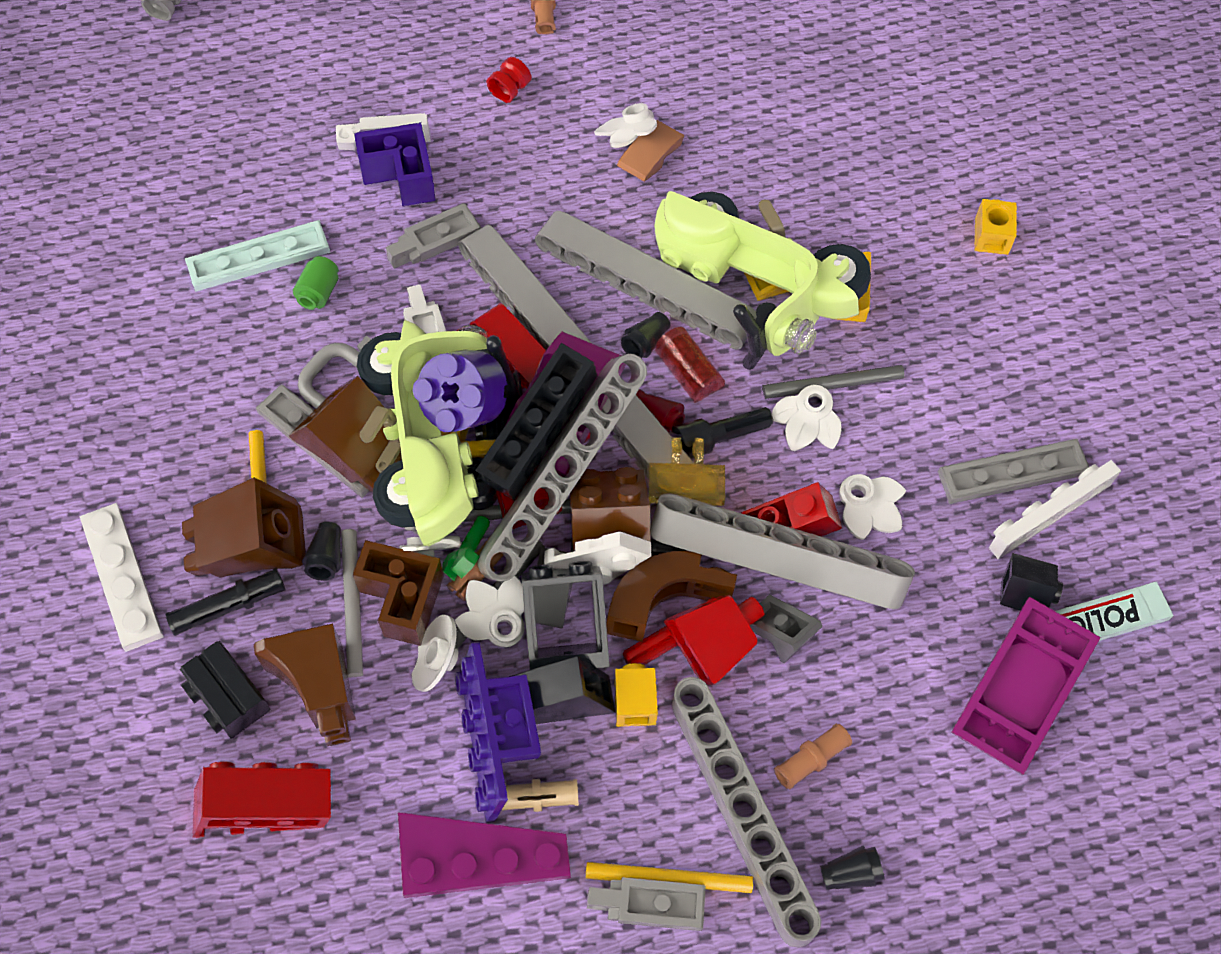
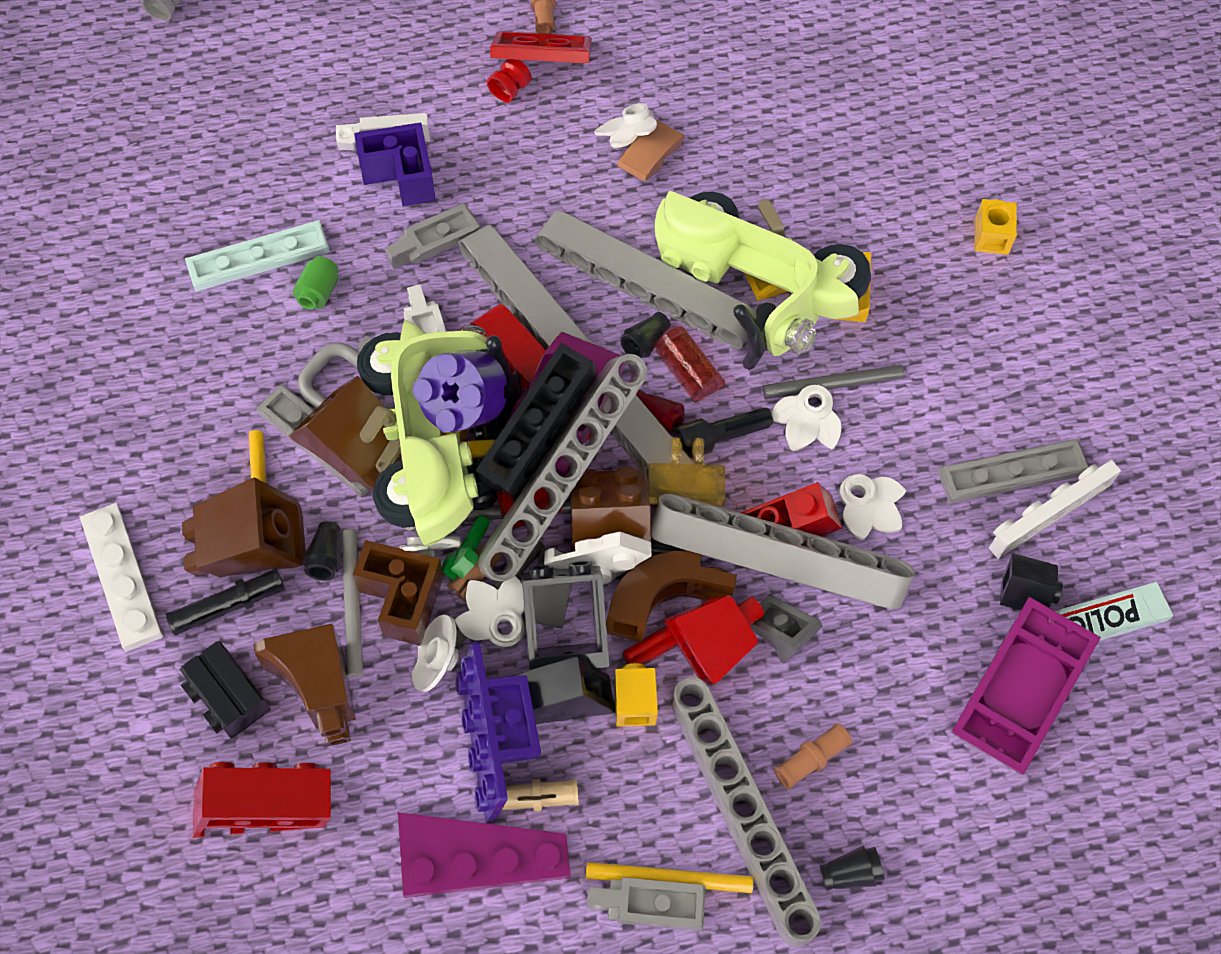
(541, 47): none -> red tile

